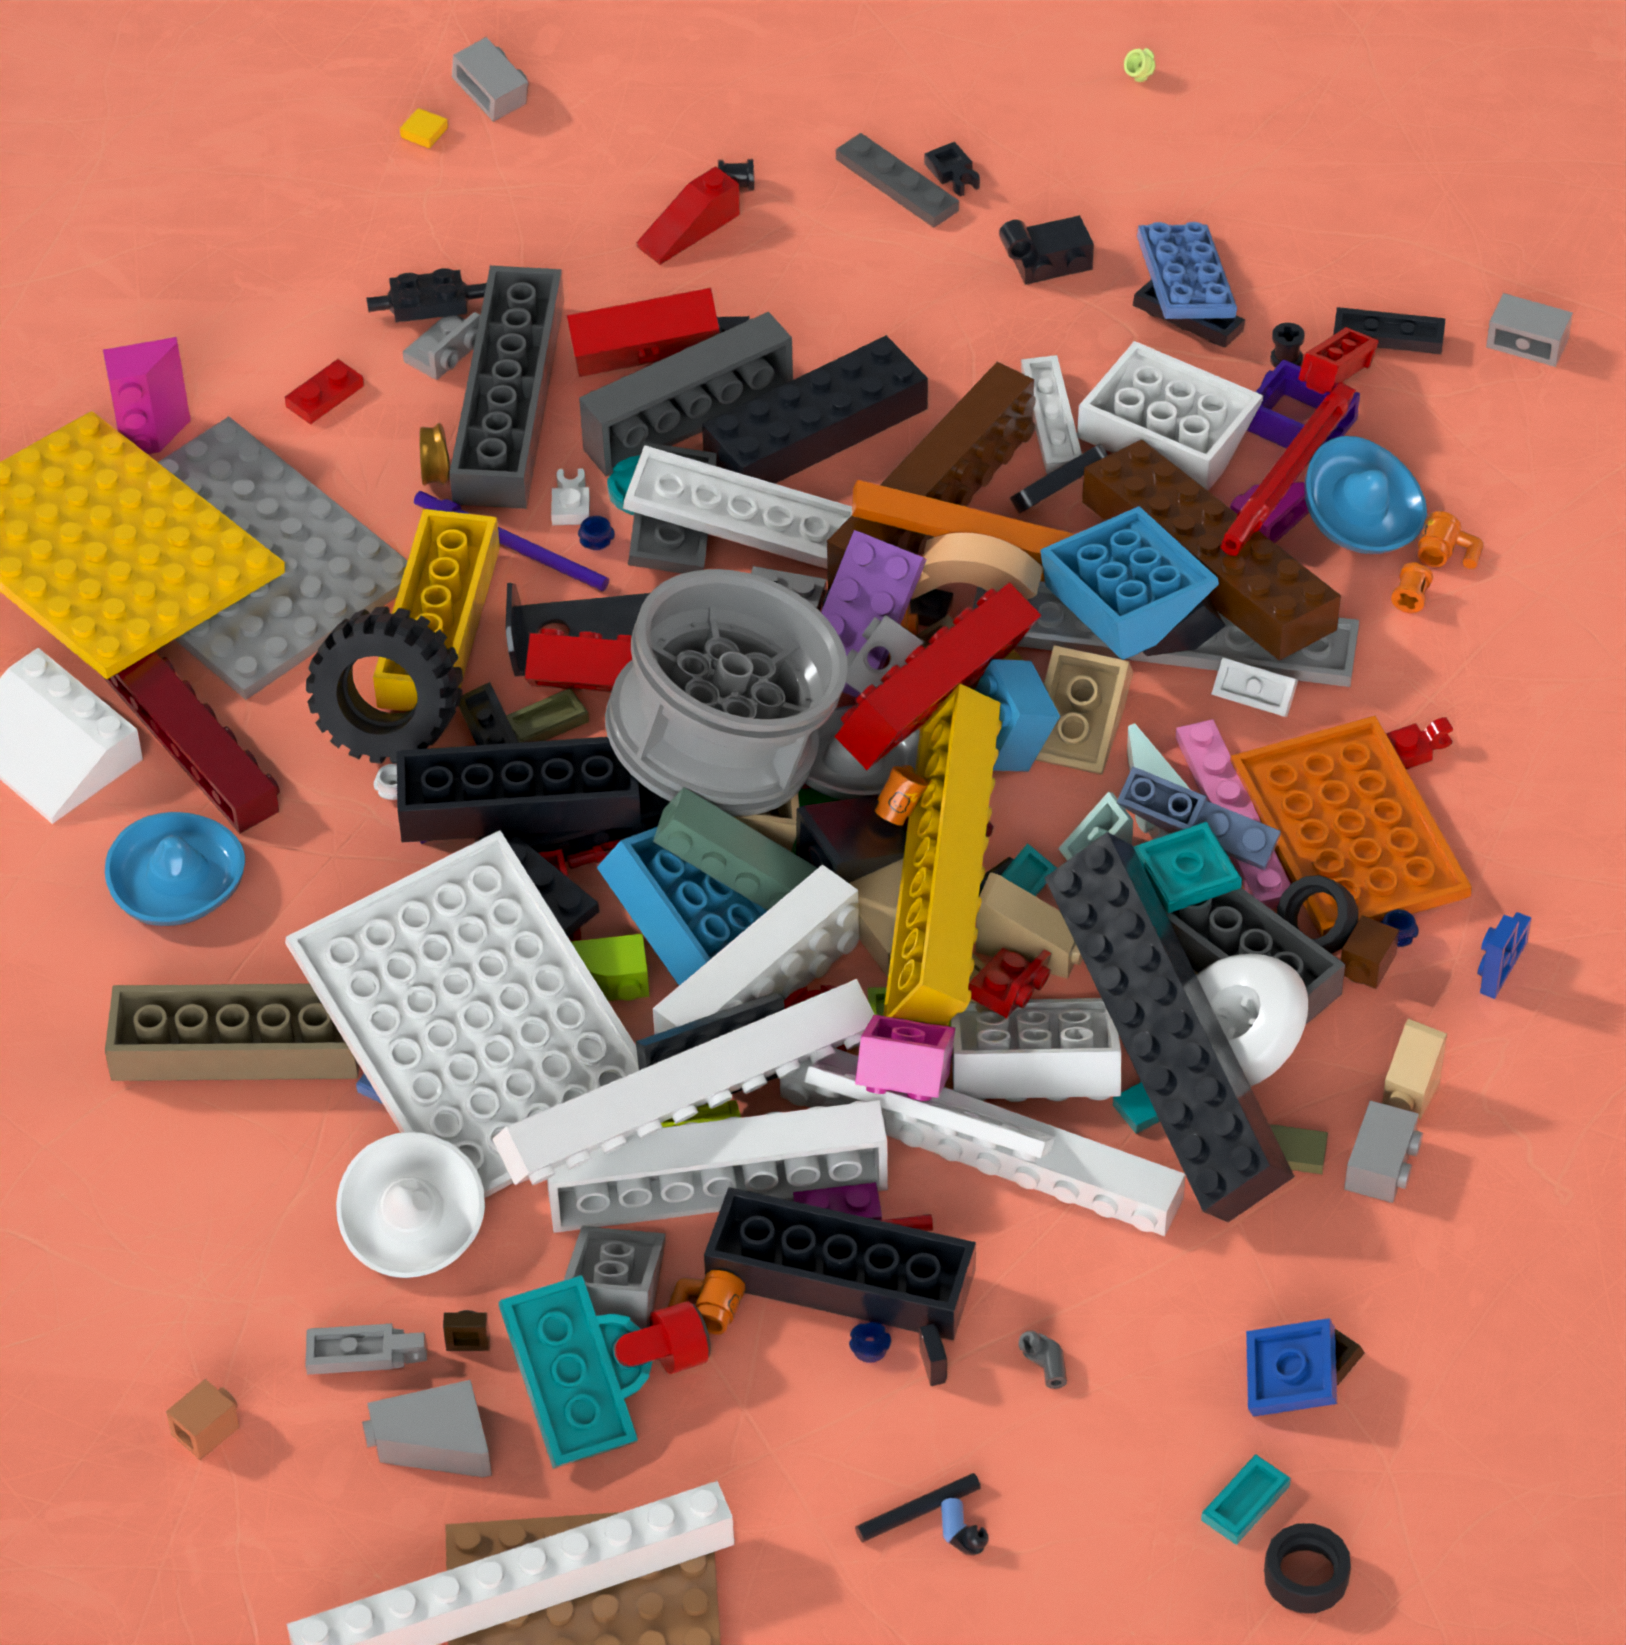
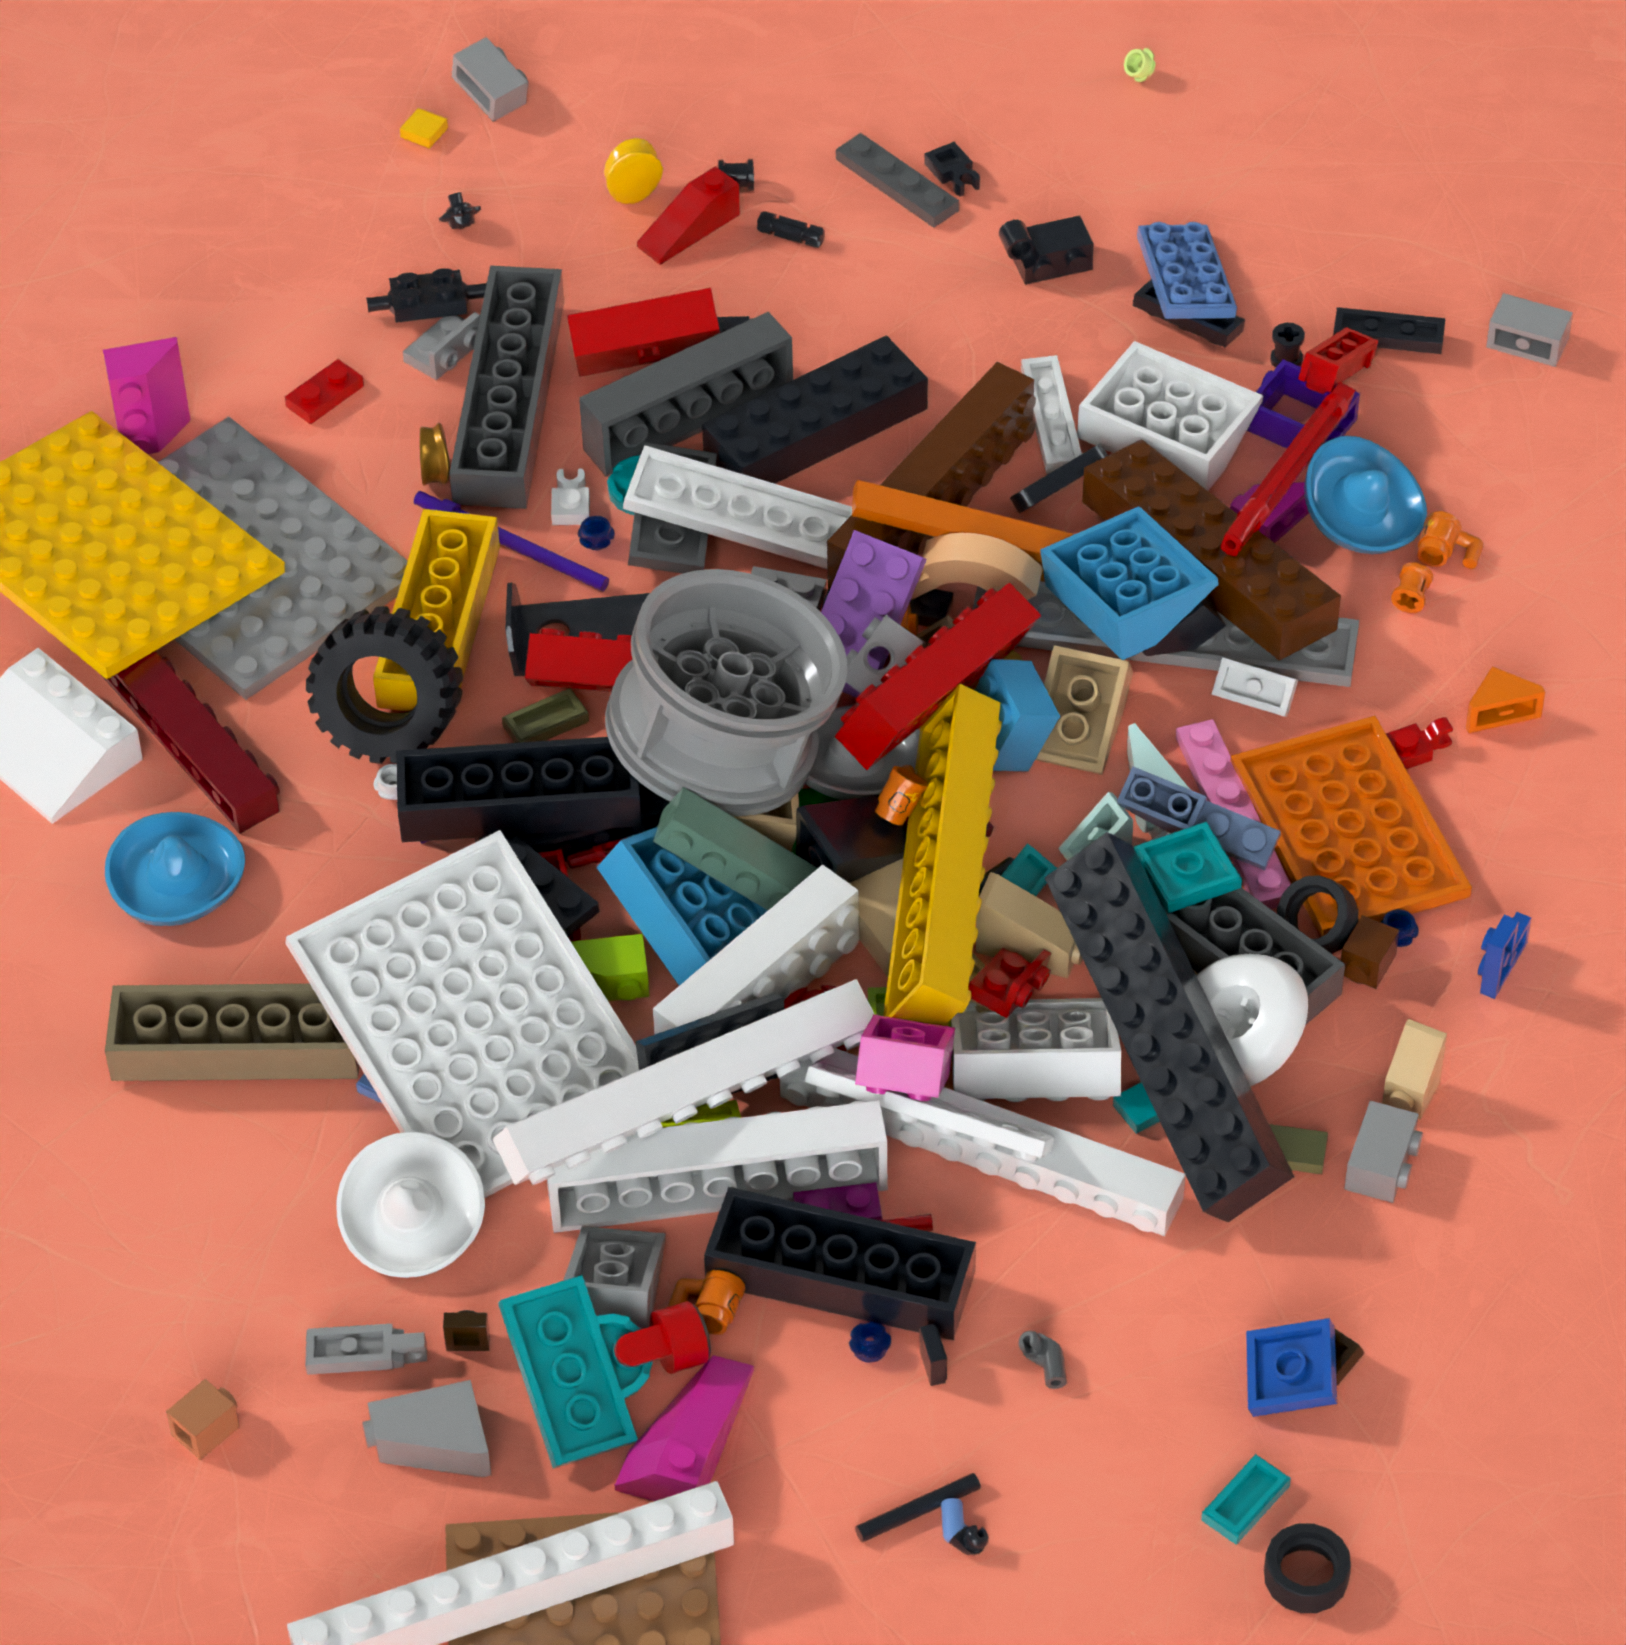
(459, 213): none -> black plant
(486, 717): black plate -> none
(632, 171): none -> yellow piece
(689, 1435): none -> dark pink wedge
(790, 229): none -> black axle
(1504, 701): none -> orange slope

